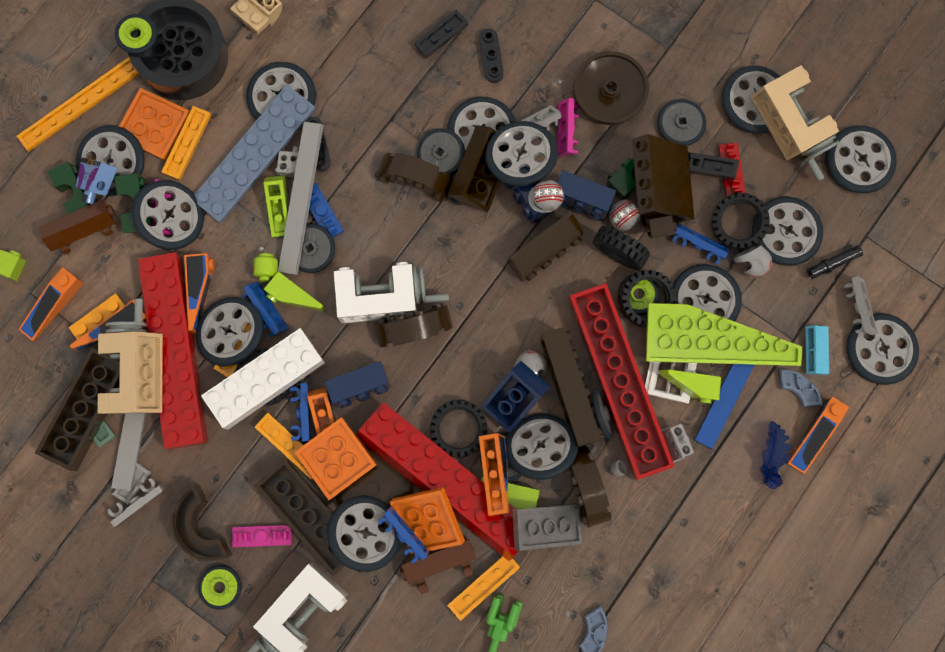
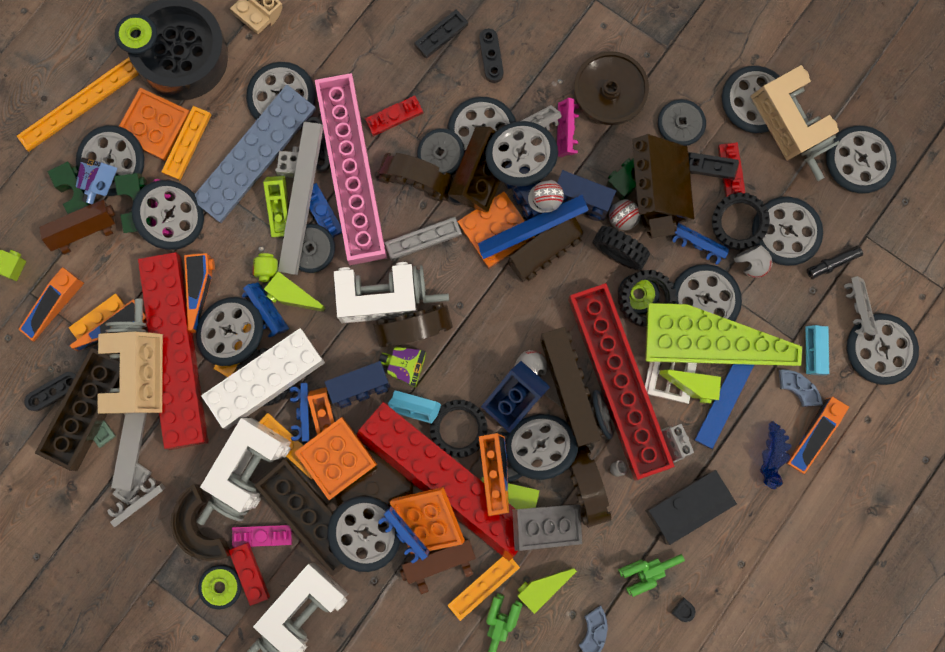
(44, 393): none -> black plate
(229, 490): none -> white piece
(249, 573): none -> red plate
(350, 169): none -> bright pink brick
(394, 115): none -> red plate
(404, 364): none -> torso
(414, 406): none -> medium azure piece
(423, 238): none -> light grey tile
(483, 225): none -> orange plate
(532, 227): none -> blue tile
(540, 590): none -> lime slope
(648, 573): none -> bright green plant
(684, 611): none -> black tile
(691, 507): none -> black brick

